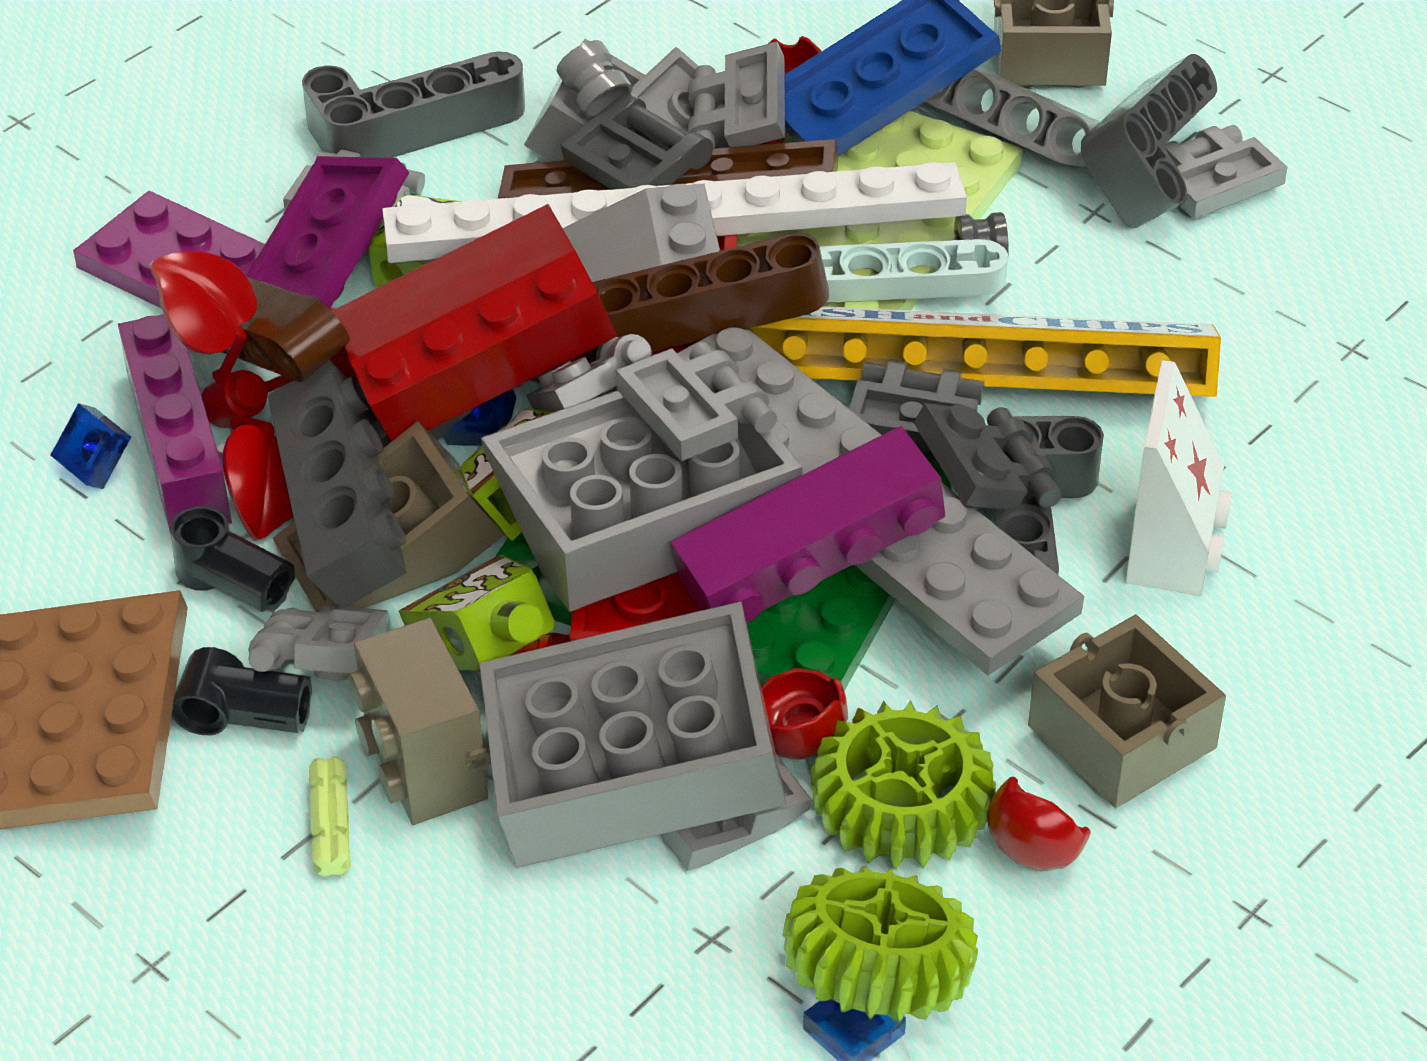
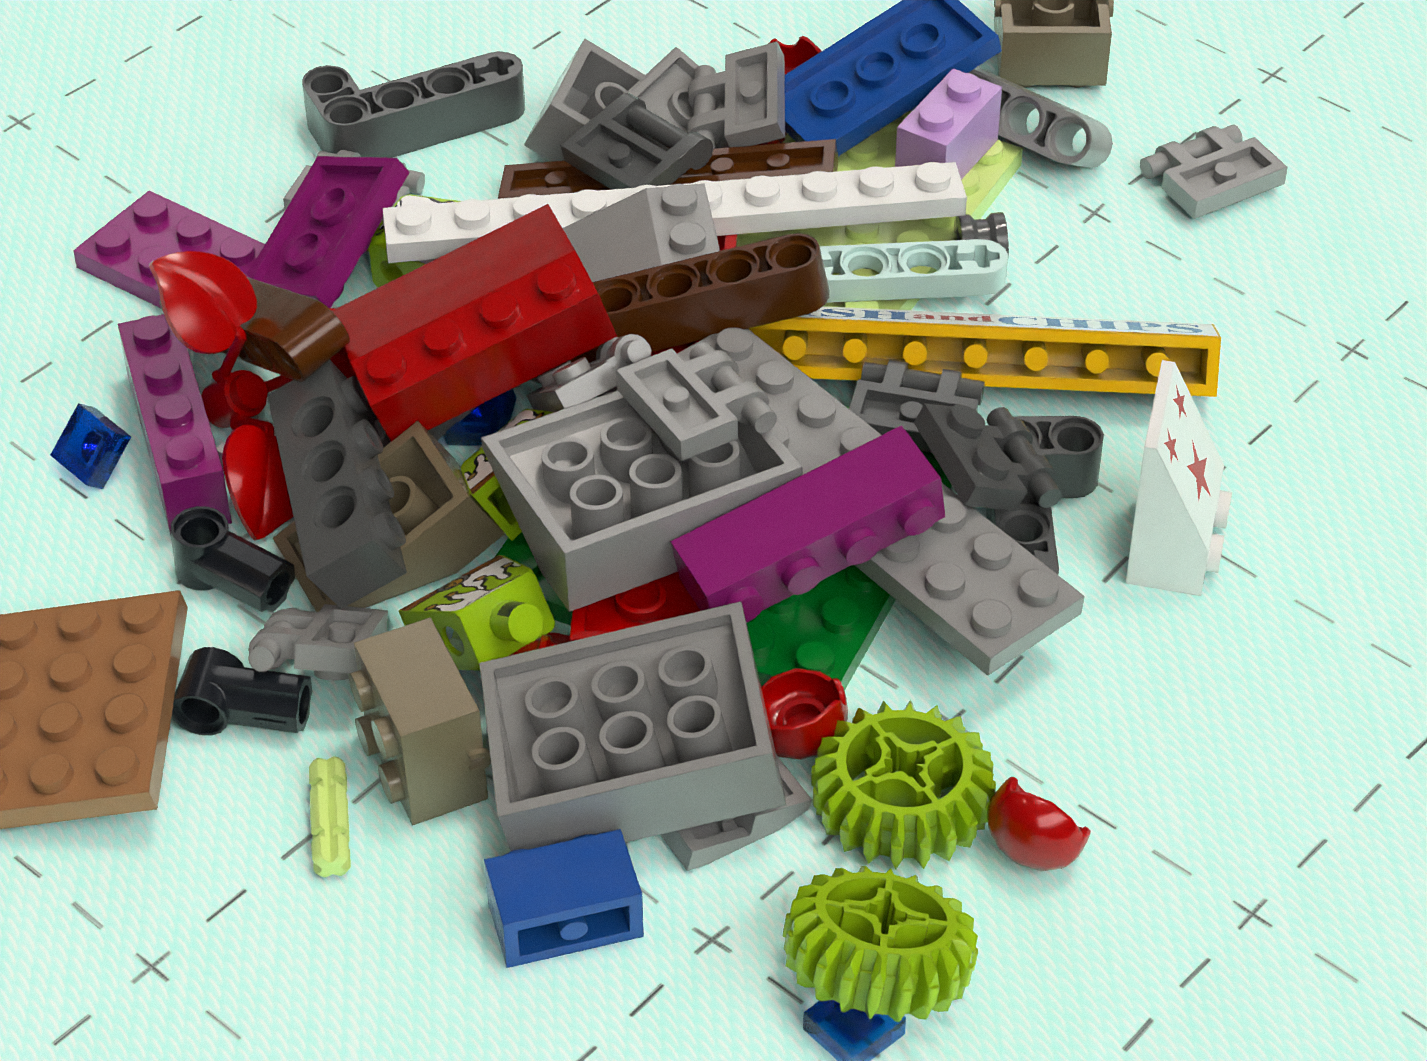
(564, 898): none -> blue brick
(592, 76): light grey wheel -> none
(951, 123): none -> lavender brick
(1125, 710): dark tan brick -> none
(1128, 145): dark grey beam -> none

